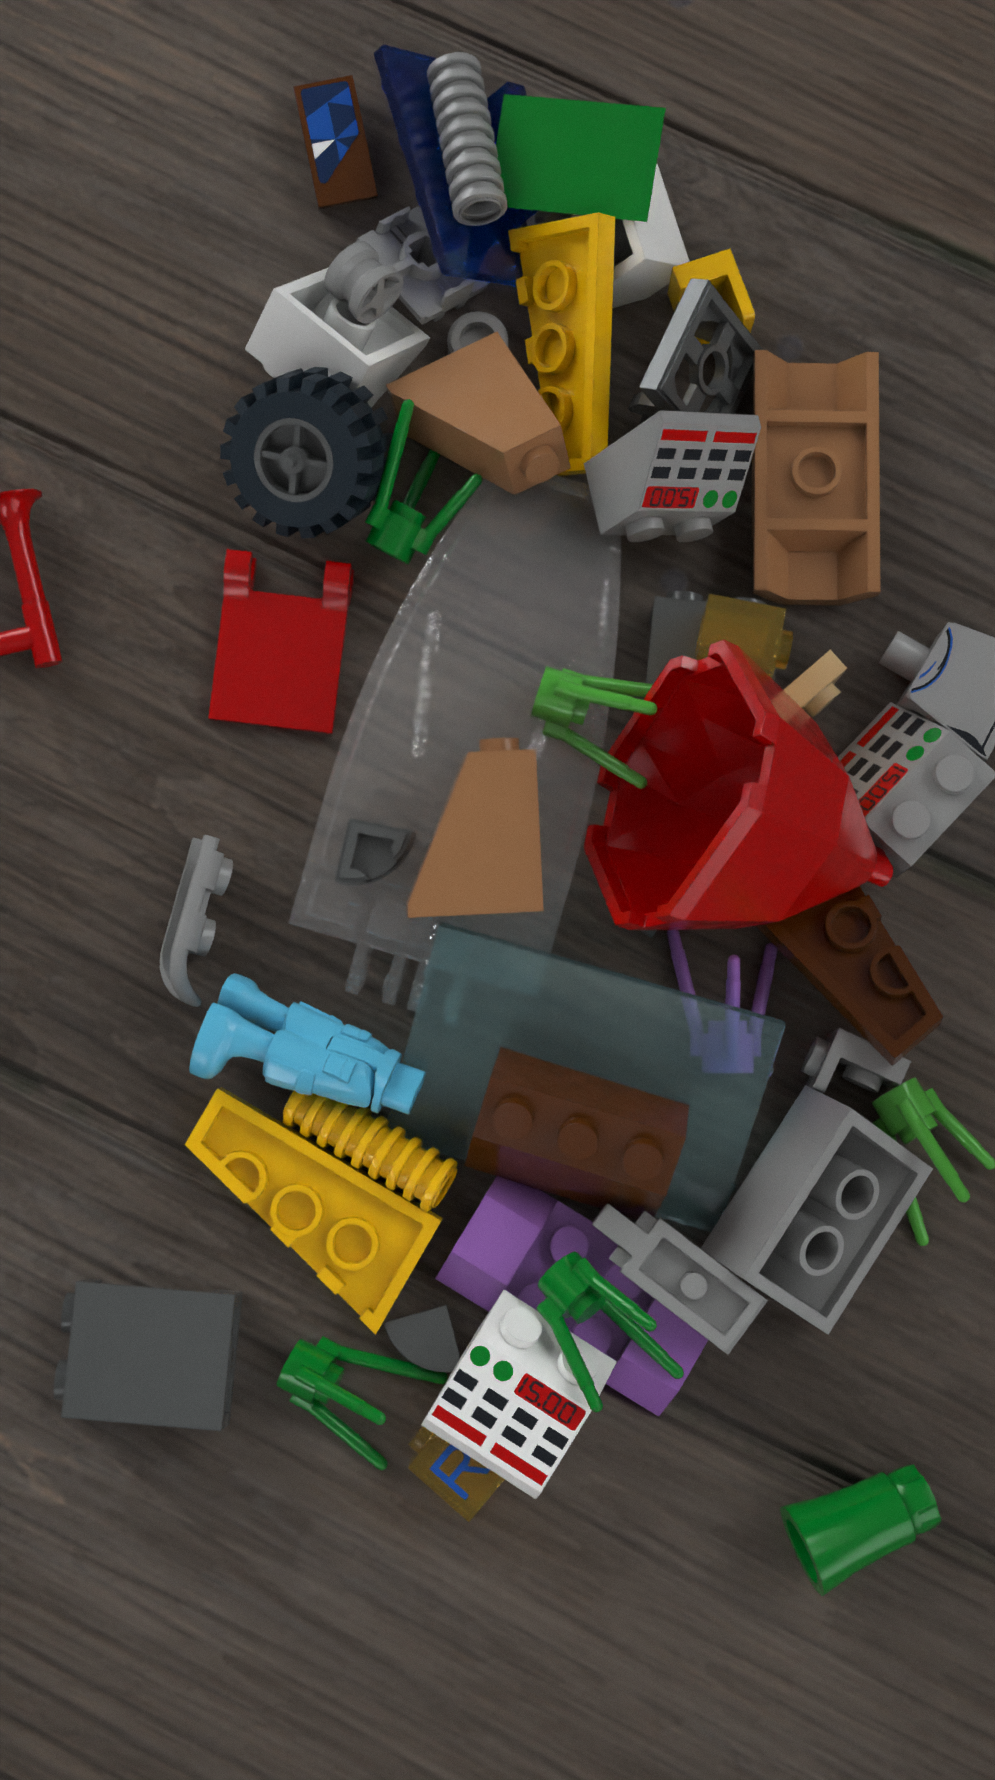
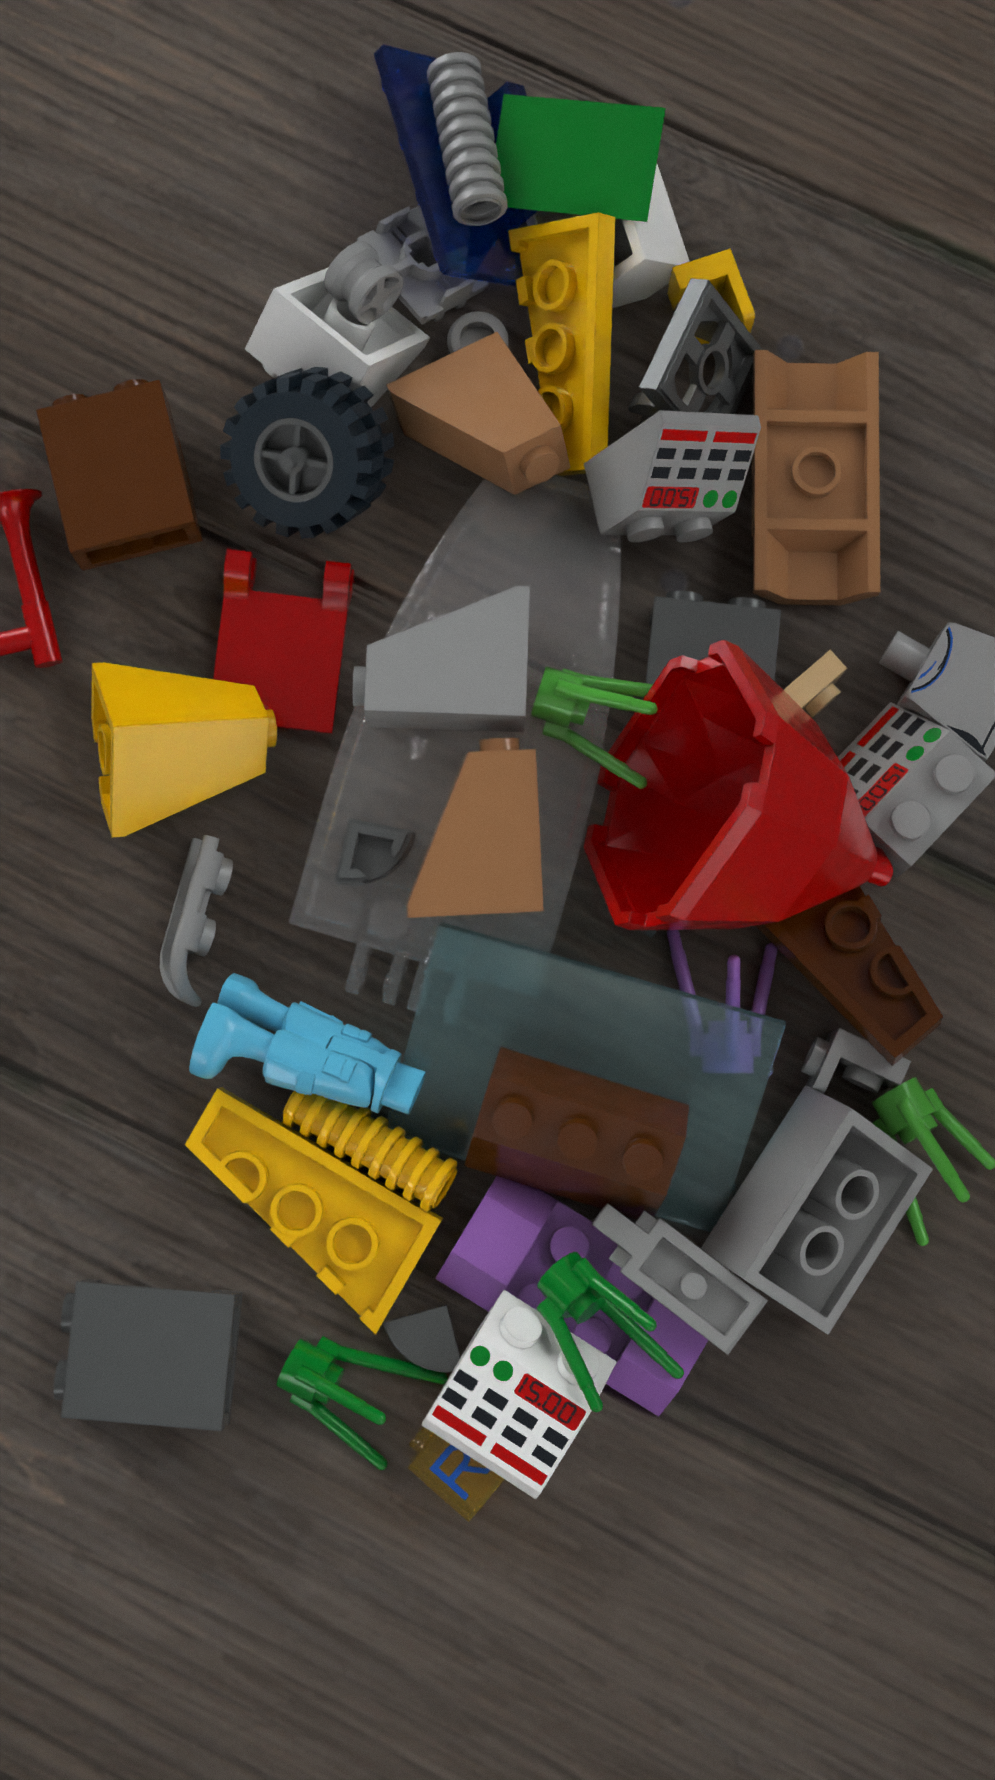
(119, 474): none -> reddish brown brick
(172, 741): none -> yellow slope
(335, 142): slope -> none
(399, 529): green plant -> none
(452, 670): none -> light grey slope
(750, 626): clear yellow brick -> none
(859, 1524): green plant -> none

